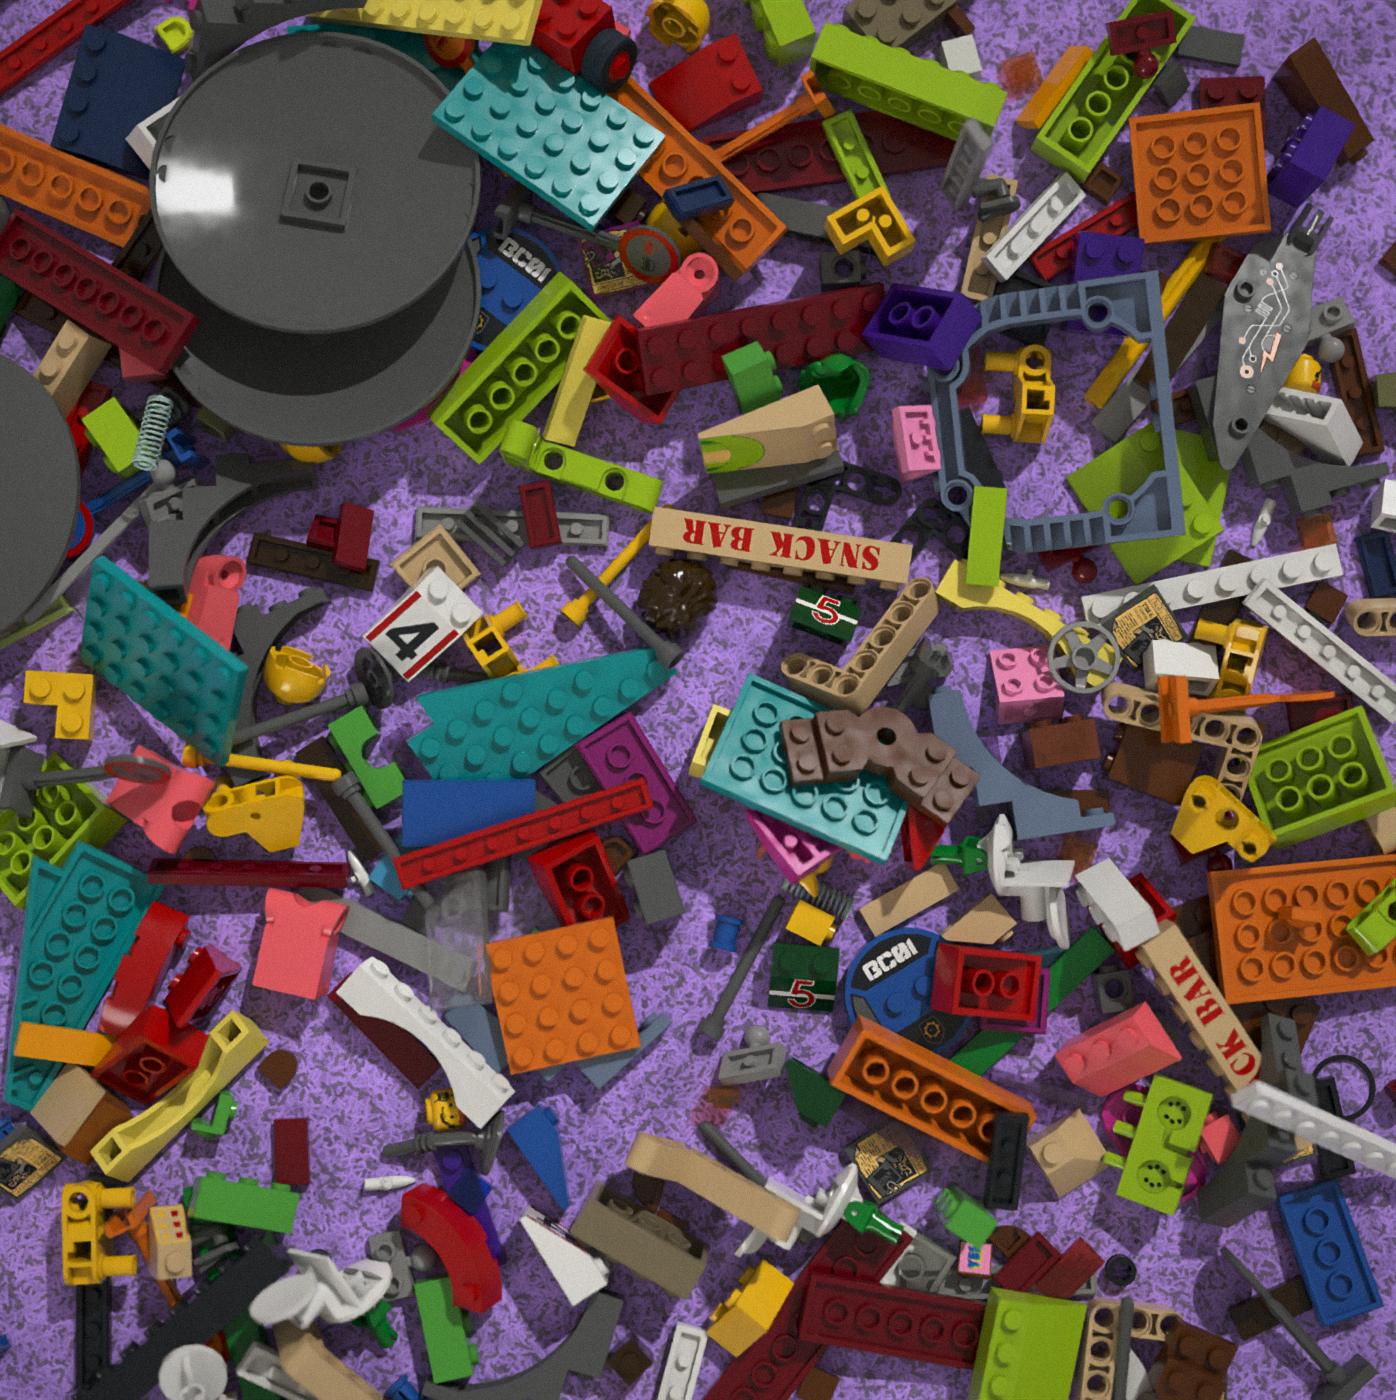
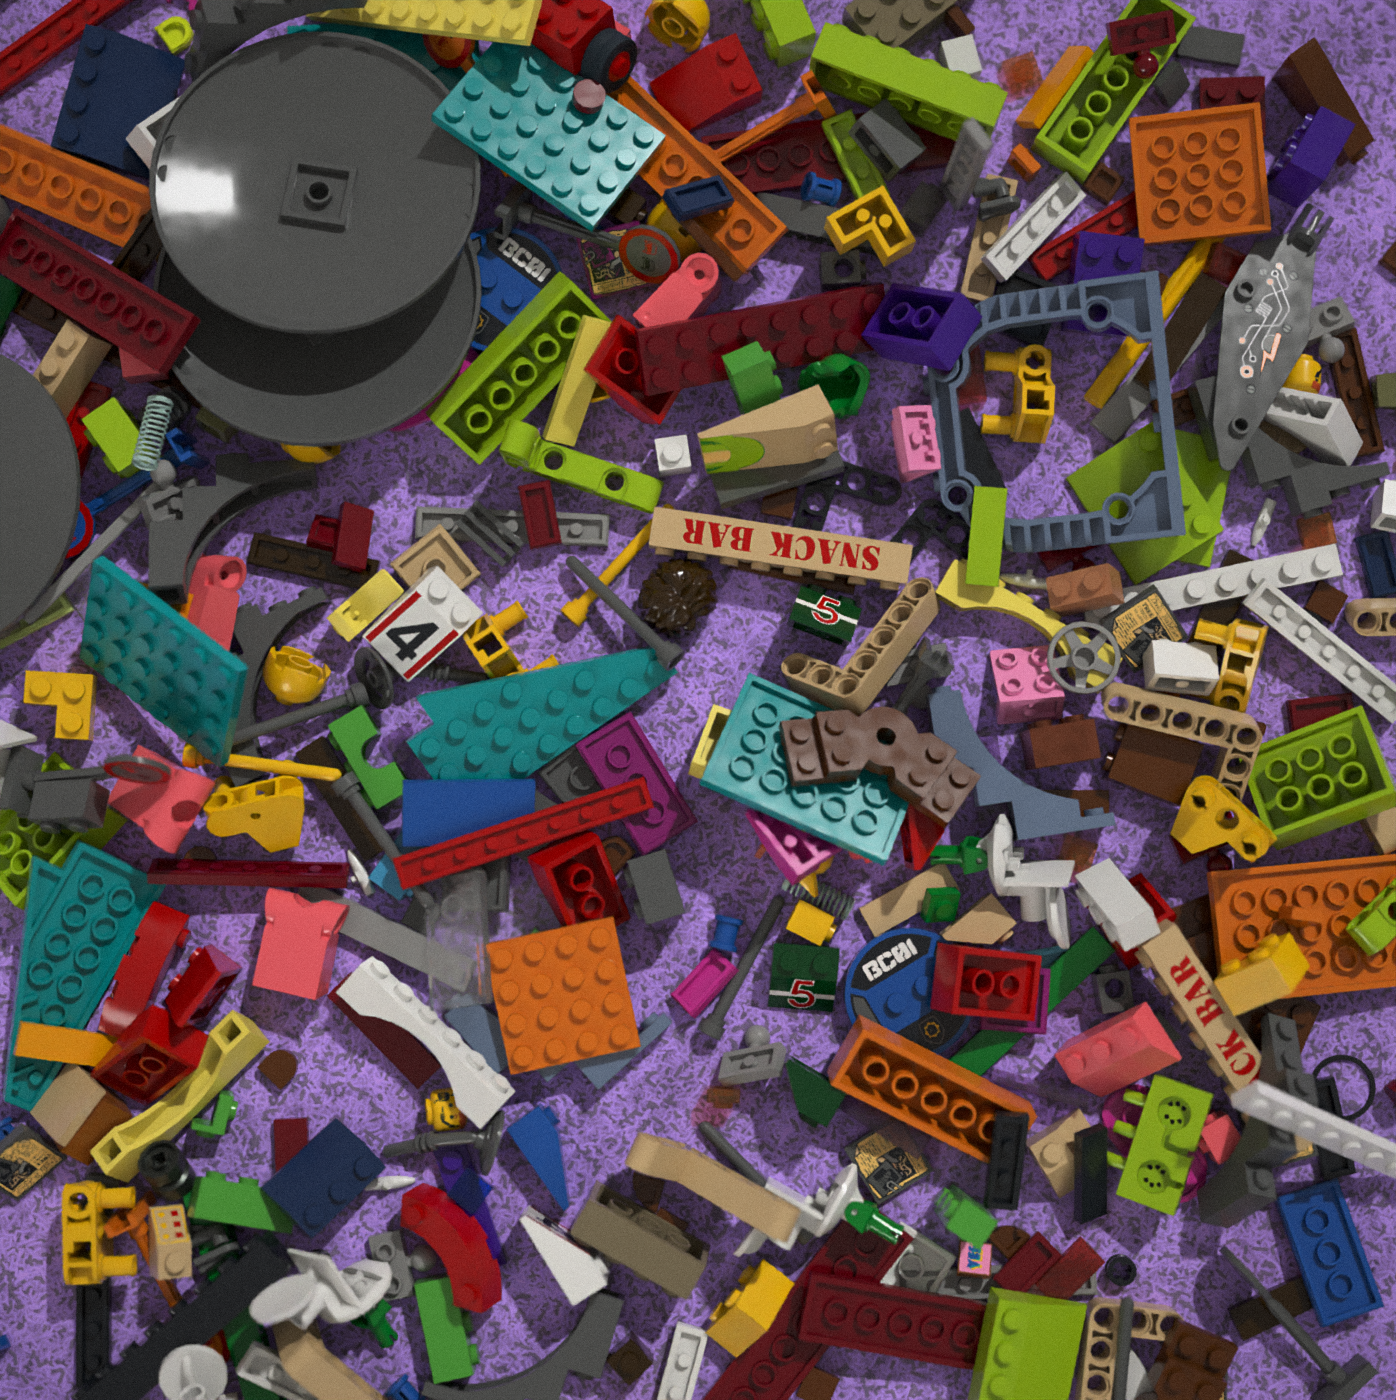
(68, 805): none -> dark grey brick
(166, 1170): none -> pearl dark grey wheel
(323, 1178): none -> dark blue slope
(365, 605): none -> light yellow bracket
(588, 96): none -> tile
(673, 455): none -> white brick
(704, 982): none -> dark pink tile
(821, 189): none -> blue bush
(887, 140): none -> dark grey brick
(923, 208): none -> clear smoke brick
(940, 904): none -> green plate
(1024, 163): none -> orange tile
(1085, 590): none -> nougat brick
(1090, 1173): none -> black tile
(1178, 708): orange piece -> none
(1264, 976): none -> yellow brick

